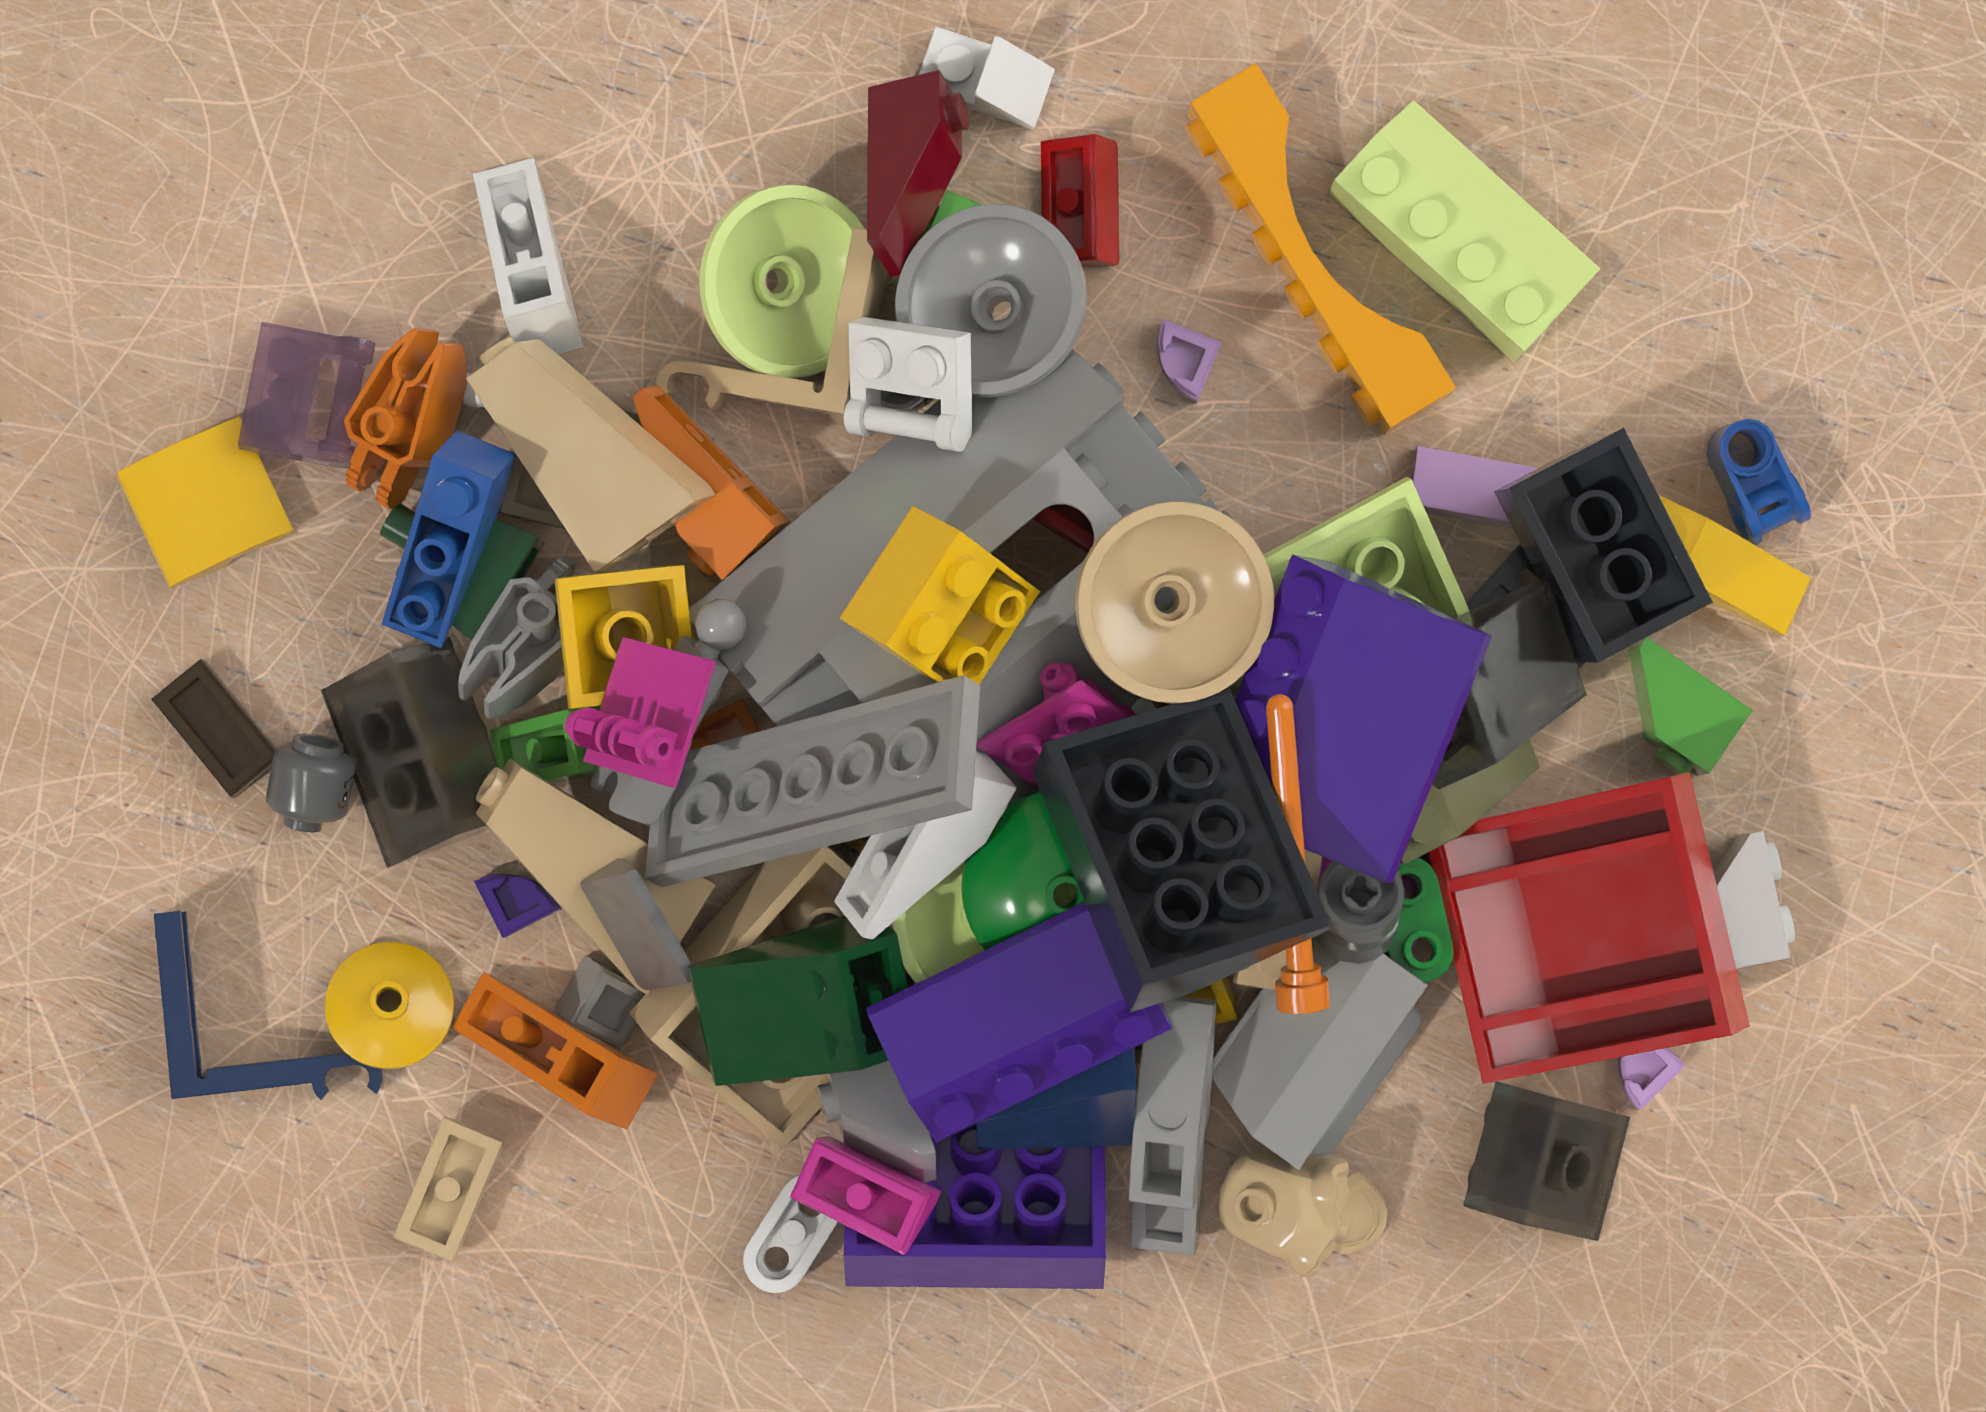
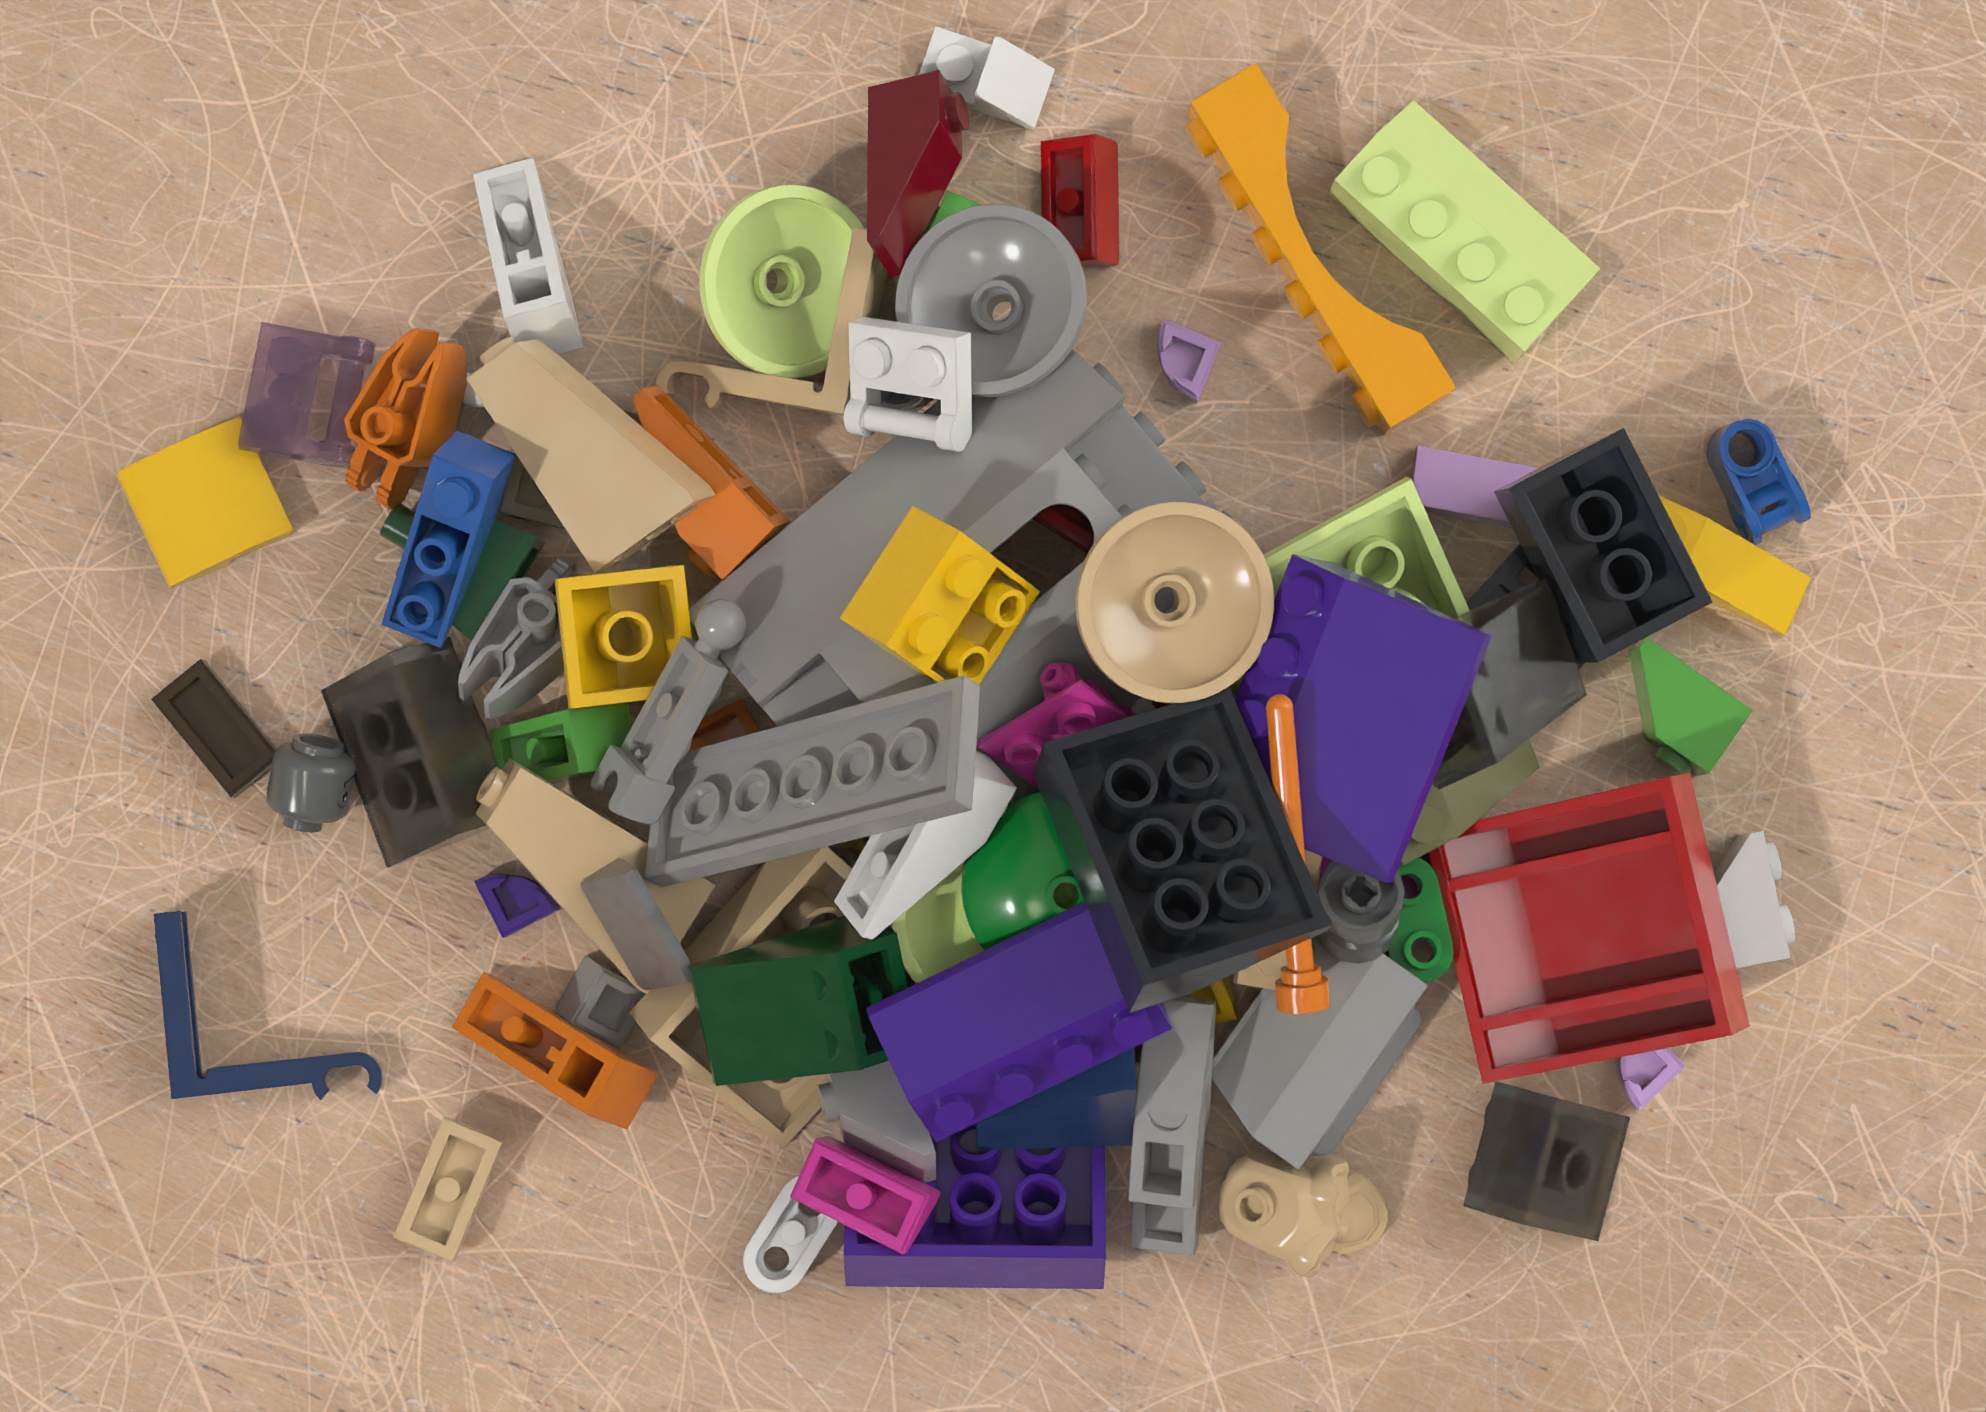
(397, 1036): yellow dish -> none
(645, 713): dark pink hinge -> none

